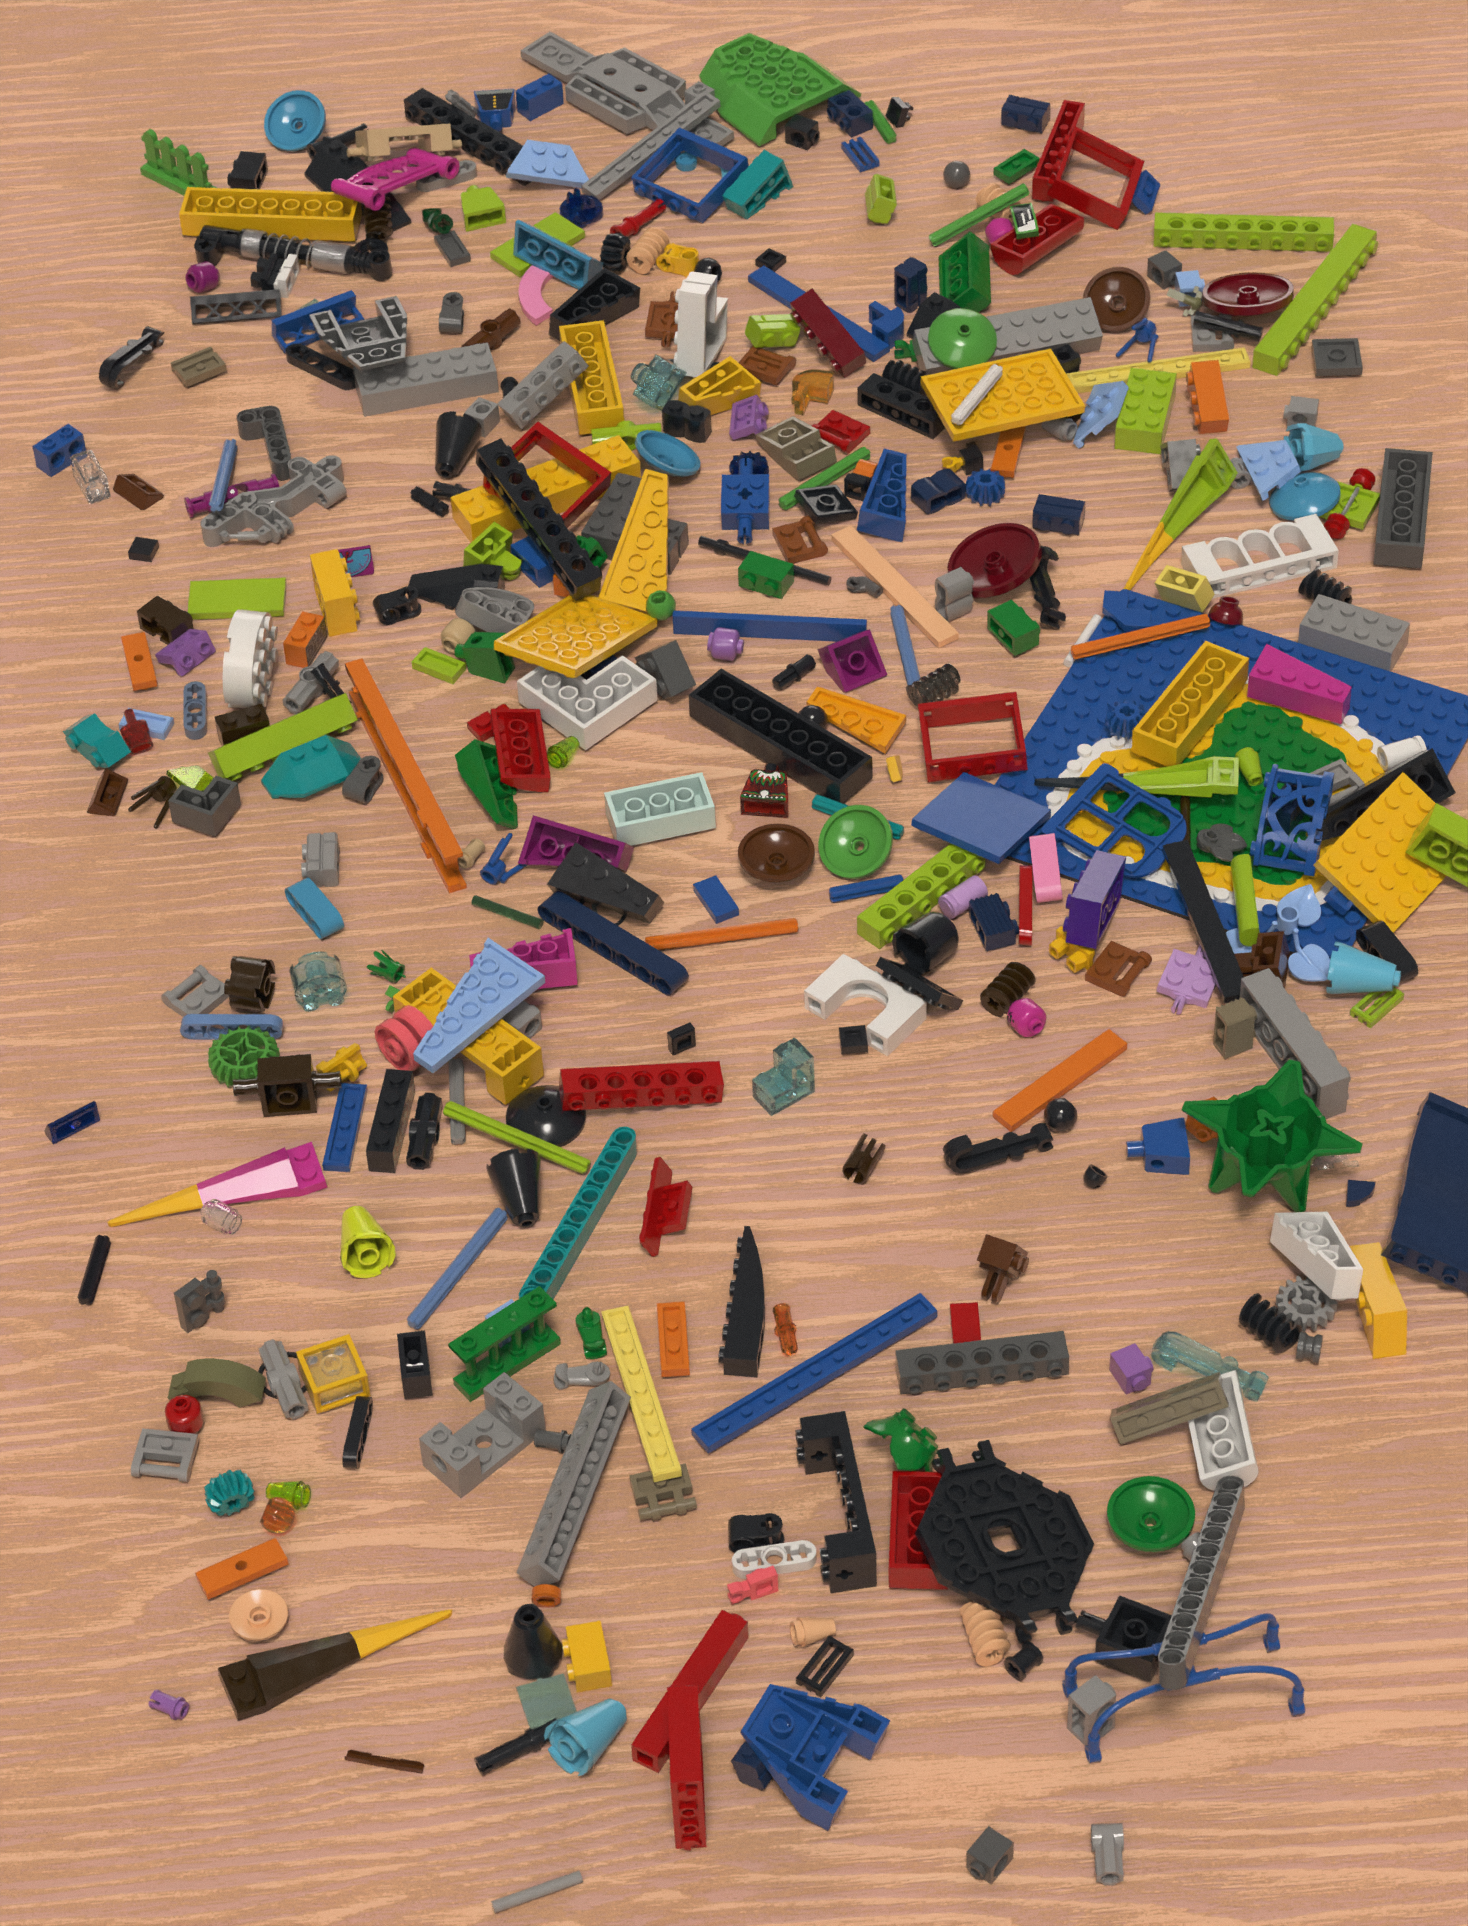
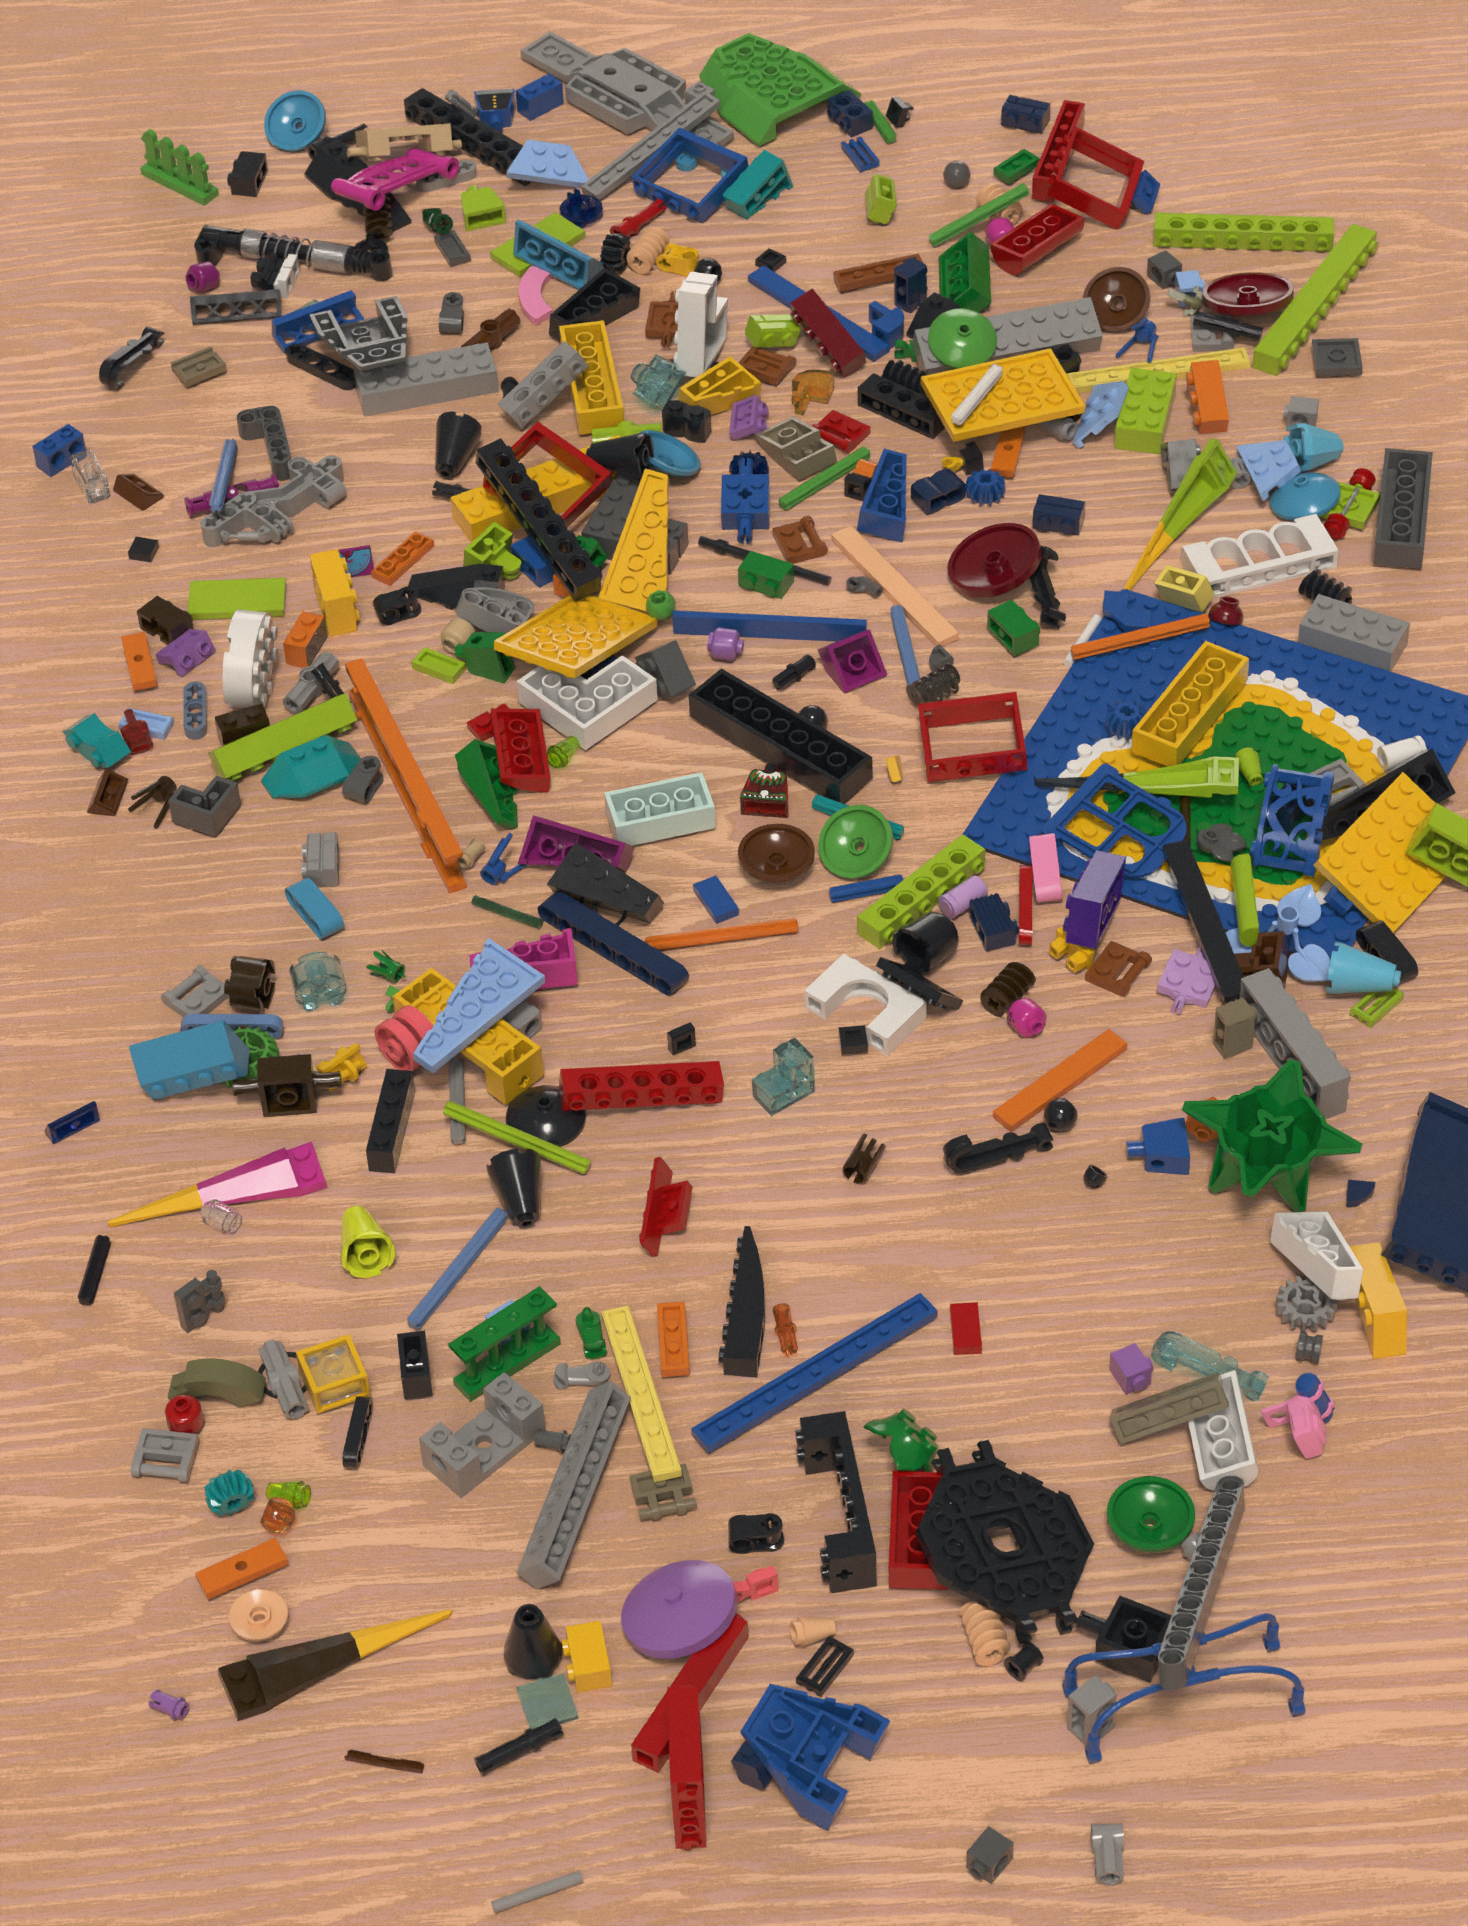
(189, 1060): none -> dark azure slope
(191, 776): clear neon green piece -> none
(282, 212): yellow brick -> none
(345, 1127): blue tile -> none
(402, 558): none -> orange tile
(424, 1131): black piece -> none
(429, 501): black axle -> none
(485, 413): light grey brick -> none
(546, 1595): orange tile -> none
(583, 1213): teal beam -> none
(584, 1735): medium azure cone -> none
(624, 454): none -> black cone
(679, 1609): none -> medium lavender dish
(782, 1549): white beam -> none
(802, 132): black brick -> none
(825, 504): black plate -> none
(861, 719): light orange wing -> none
(868, 274): none -> dark orange plate
(939, 657): none -> dark grey tile
(954, 594): light grey brick -> none
(981, 817): blue tile -> none
(982, 1362): dark grey brick -> none
(1003, 1262): reddish brown brick -> none
(1024, 220): slope -> none
(1269, 1325): black piece -> none
(1298, 686): dark pink wedge -> none
(1306, 1413): none -> bright pink piece
(1326, 1162): clear plate -> none

